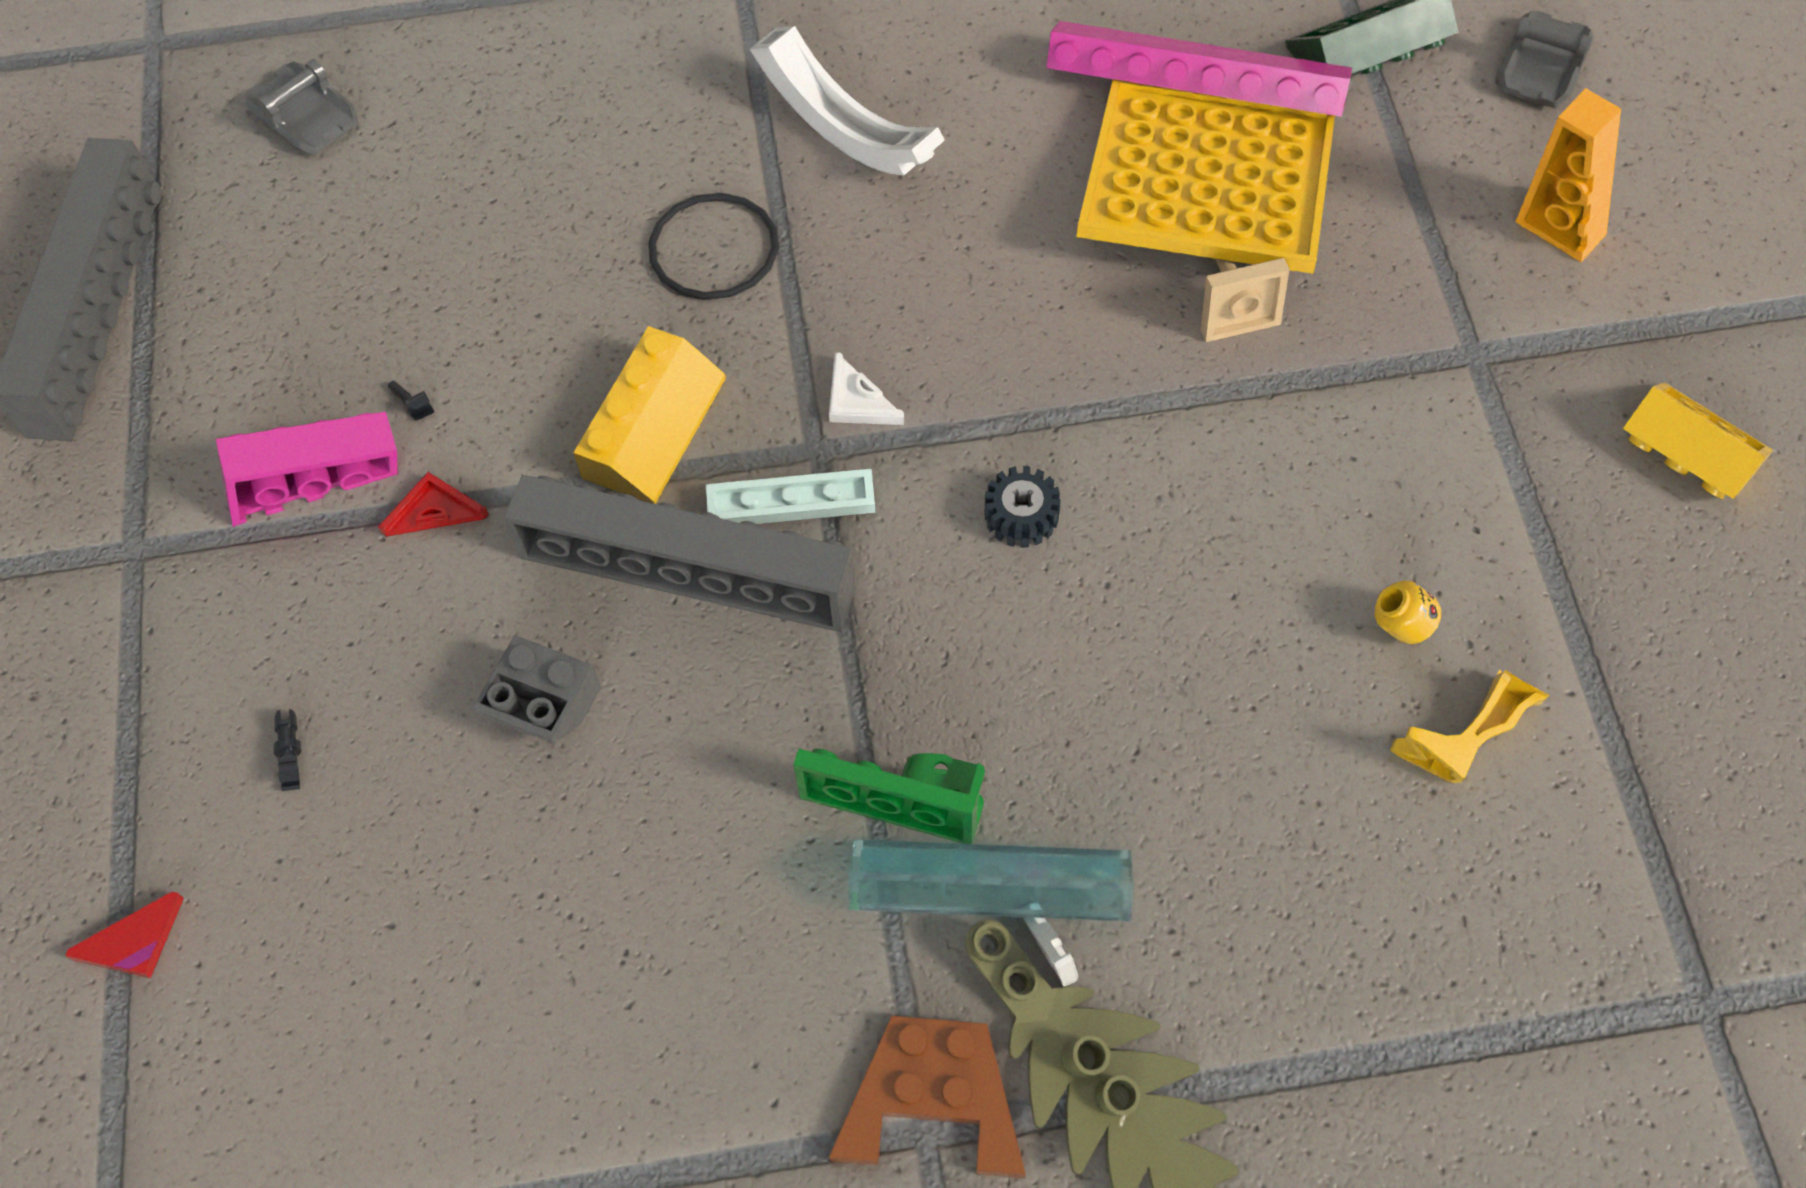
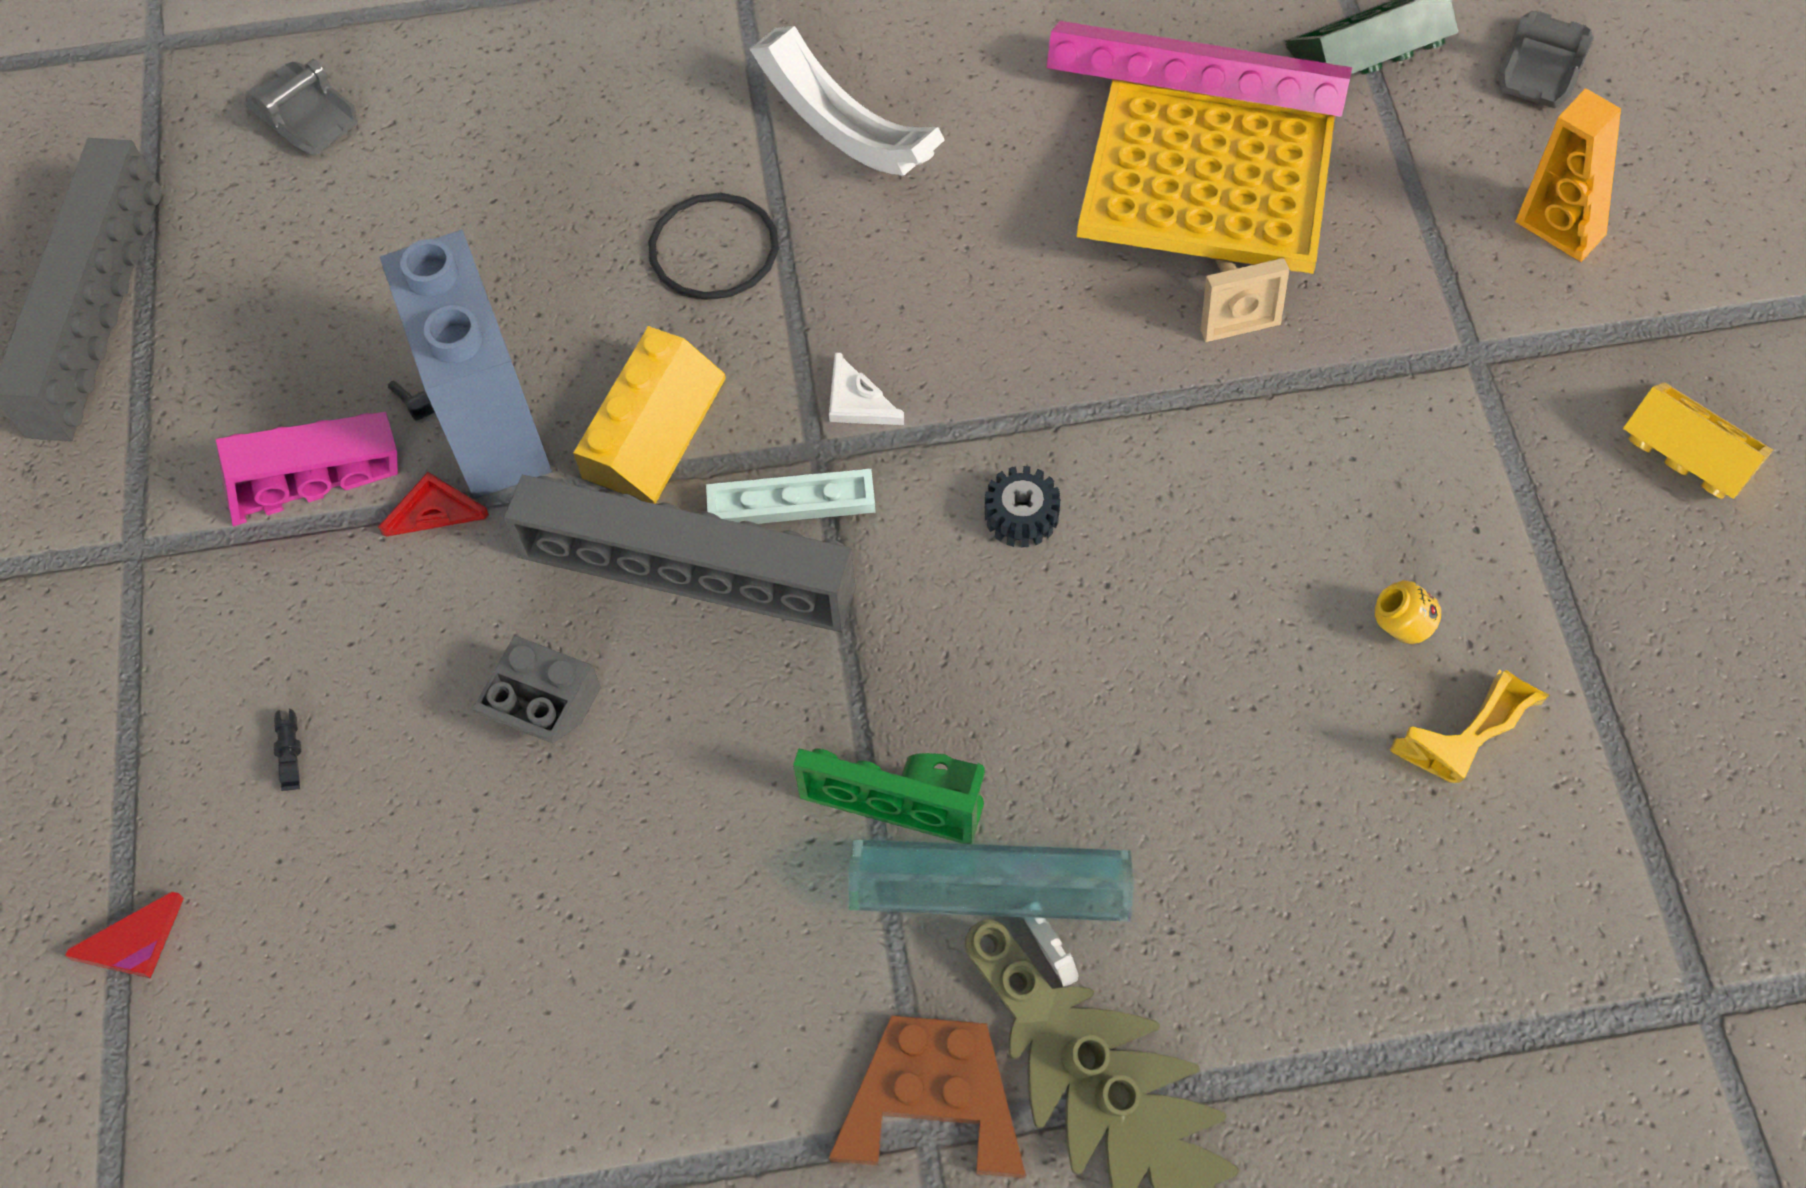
(464, 363): none -> sand blue brick

